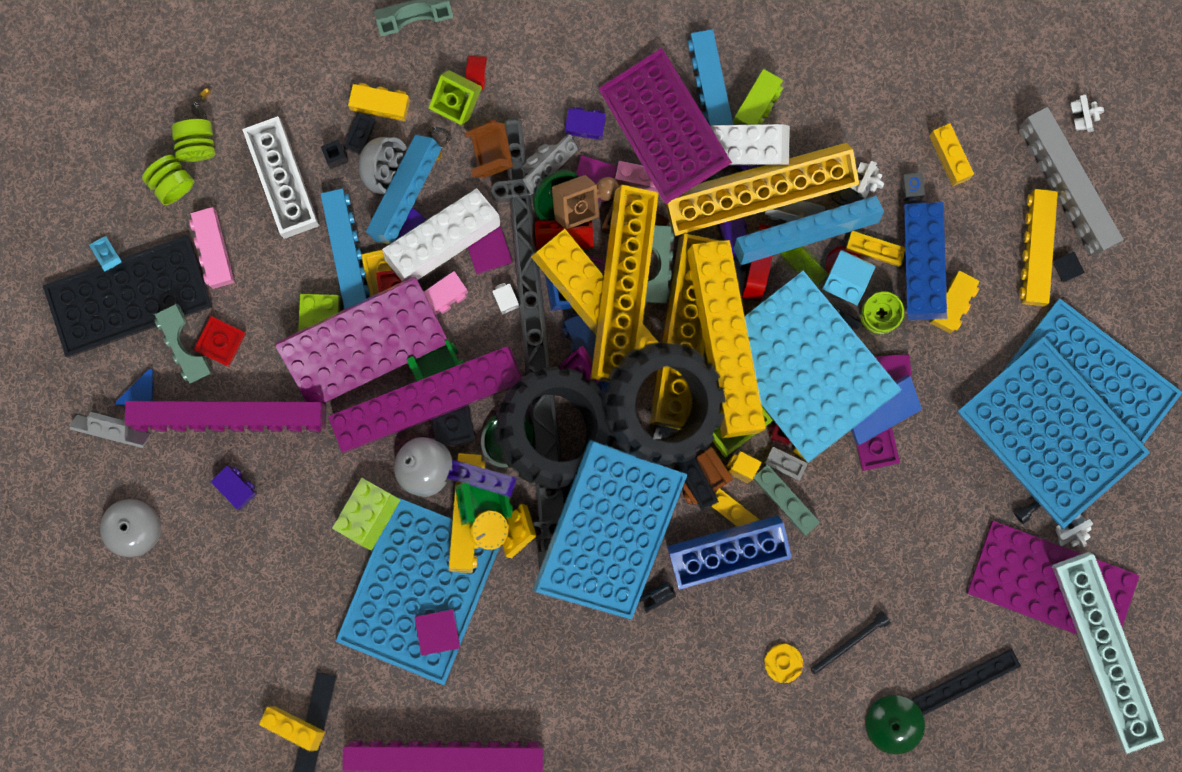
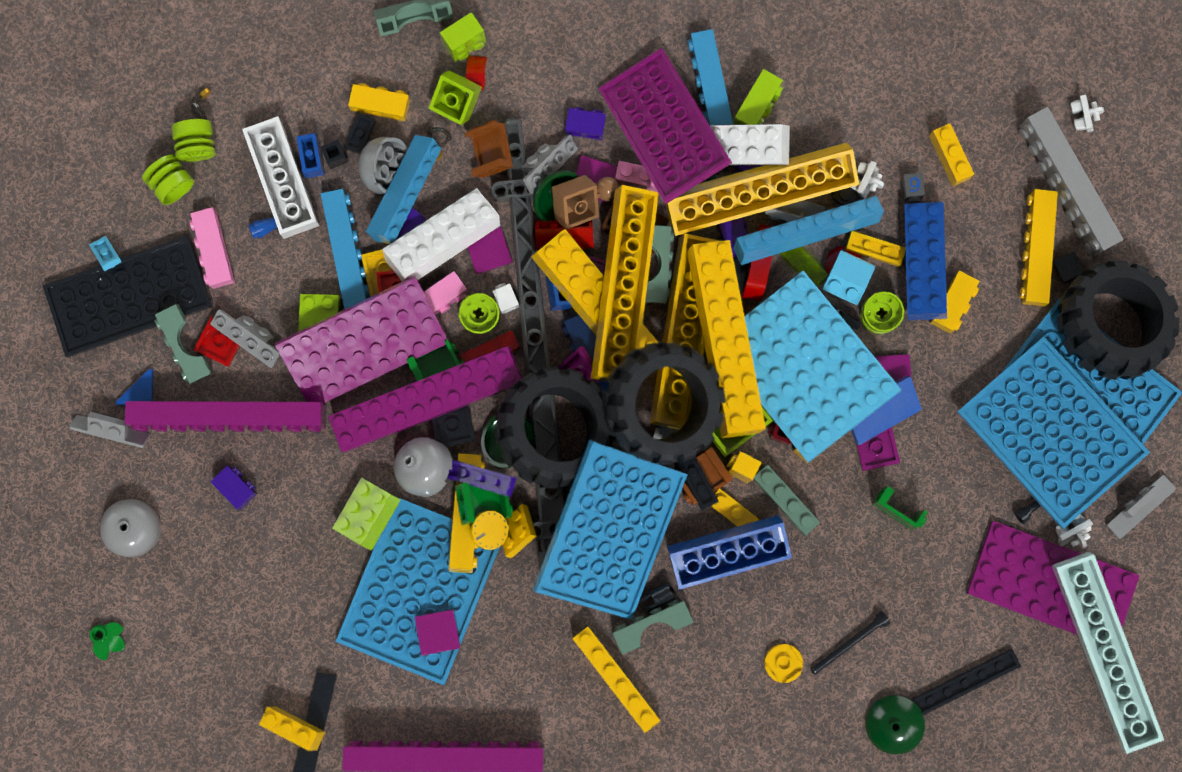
(109, 641): none -> green plate
(248, 336): none -> light grey bracket
(262, 227): none -> blue cone
(310, 155): none -> blue brick
(463, 37): none -> lime brick
(482, 323): none -> lime wheel
(504, 340): none -> red plate
(616, 679): none -> yellow brick
(629, 636): none -> sand green arch
(786, 463): light grey plate -> none
(880, 503): none -> green panel
(1139, 508): none -> light grey bracket
(1146, 297): none -> black tyre

